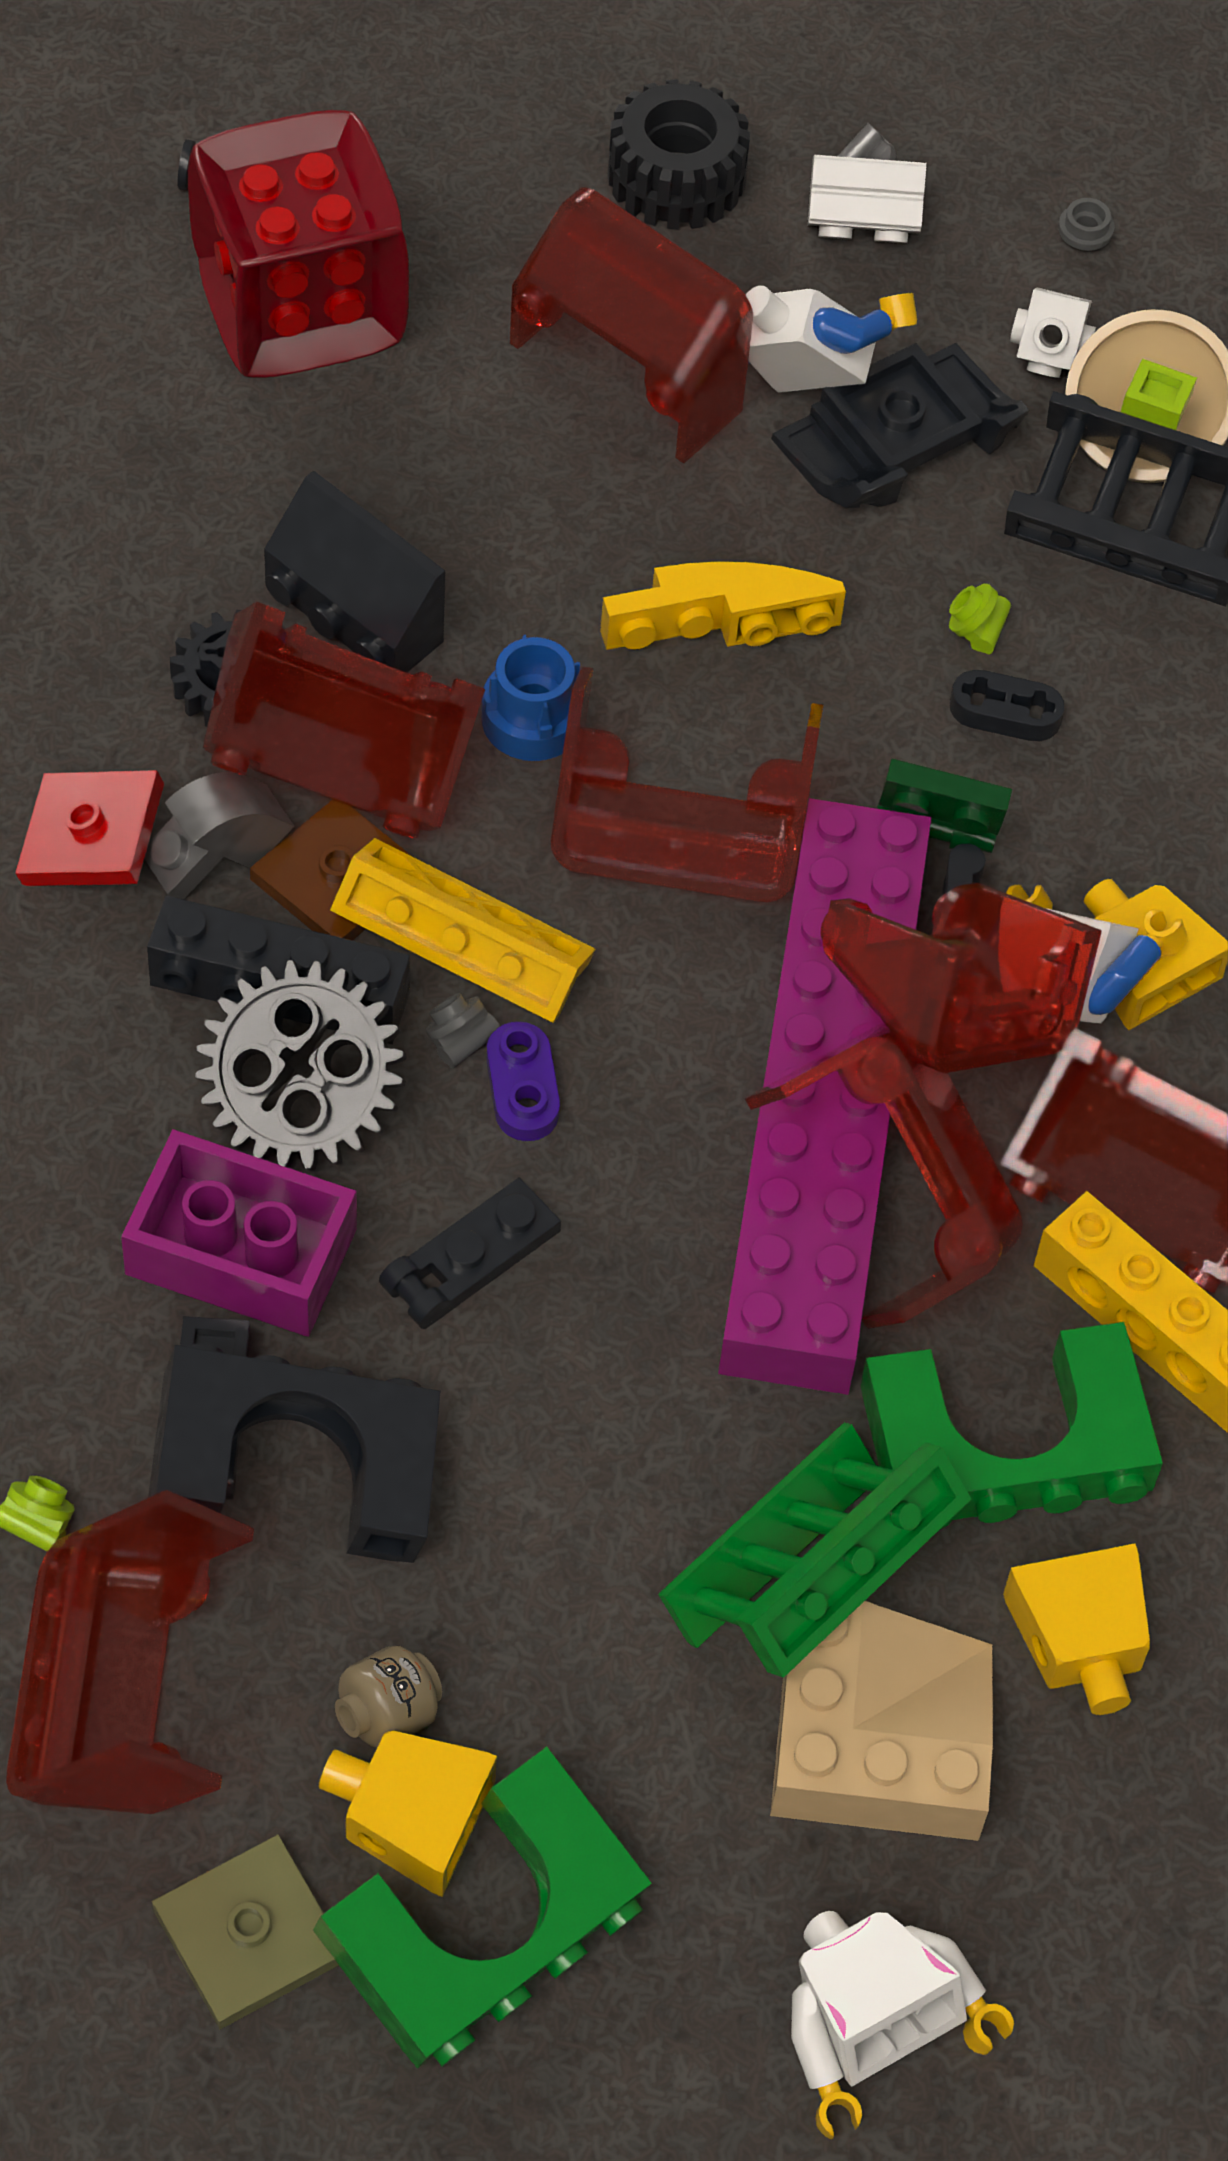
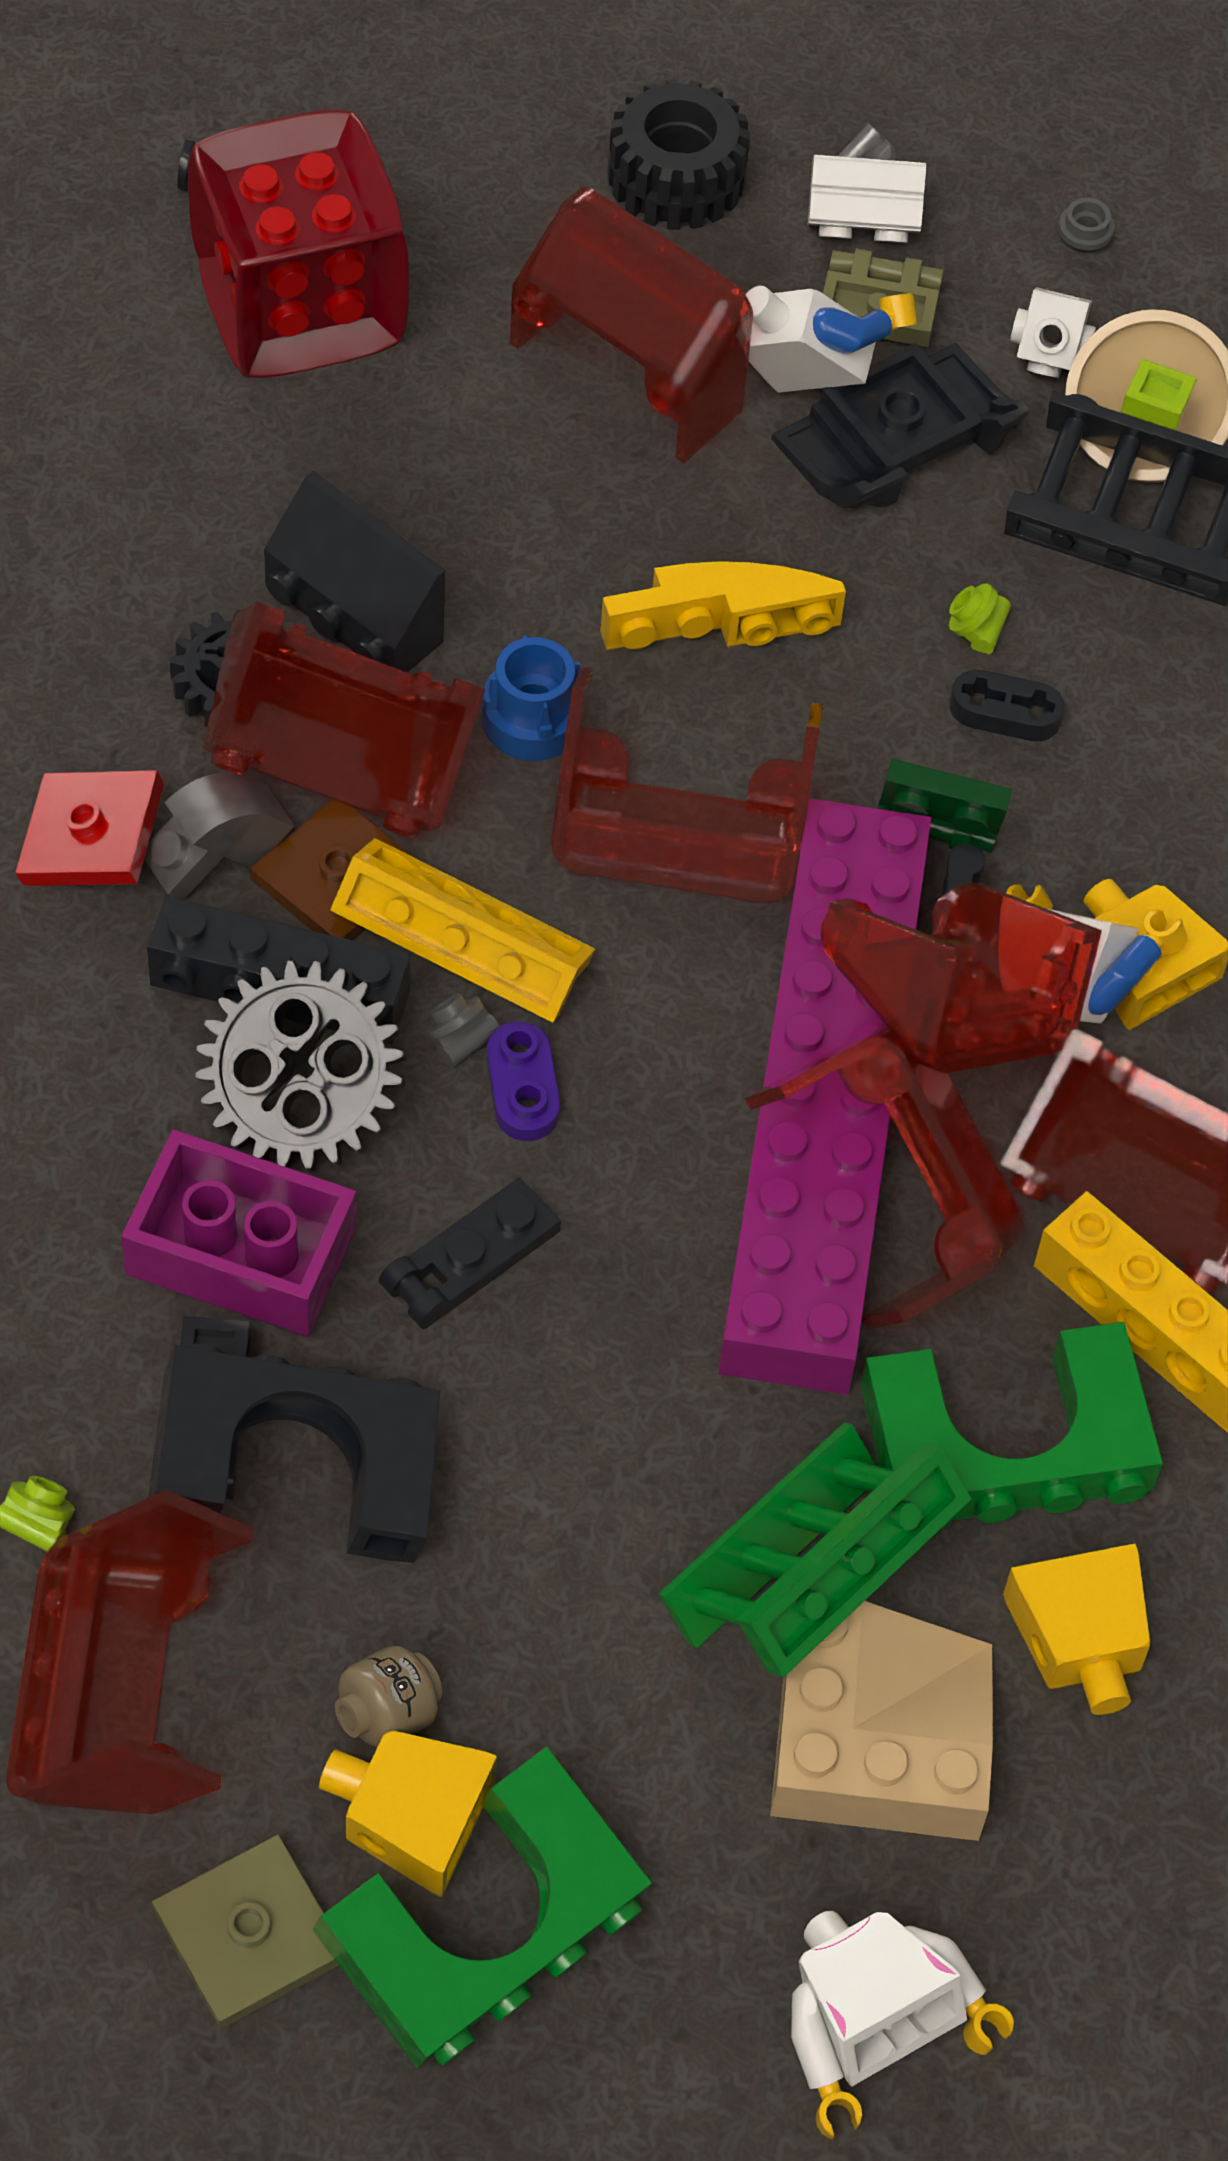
(861, 280): none -> olive plate

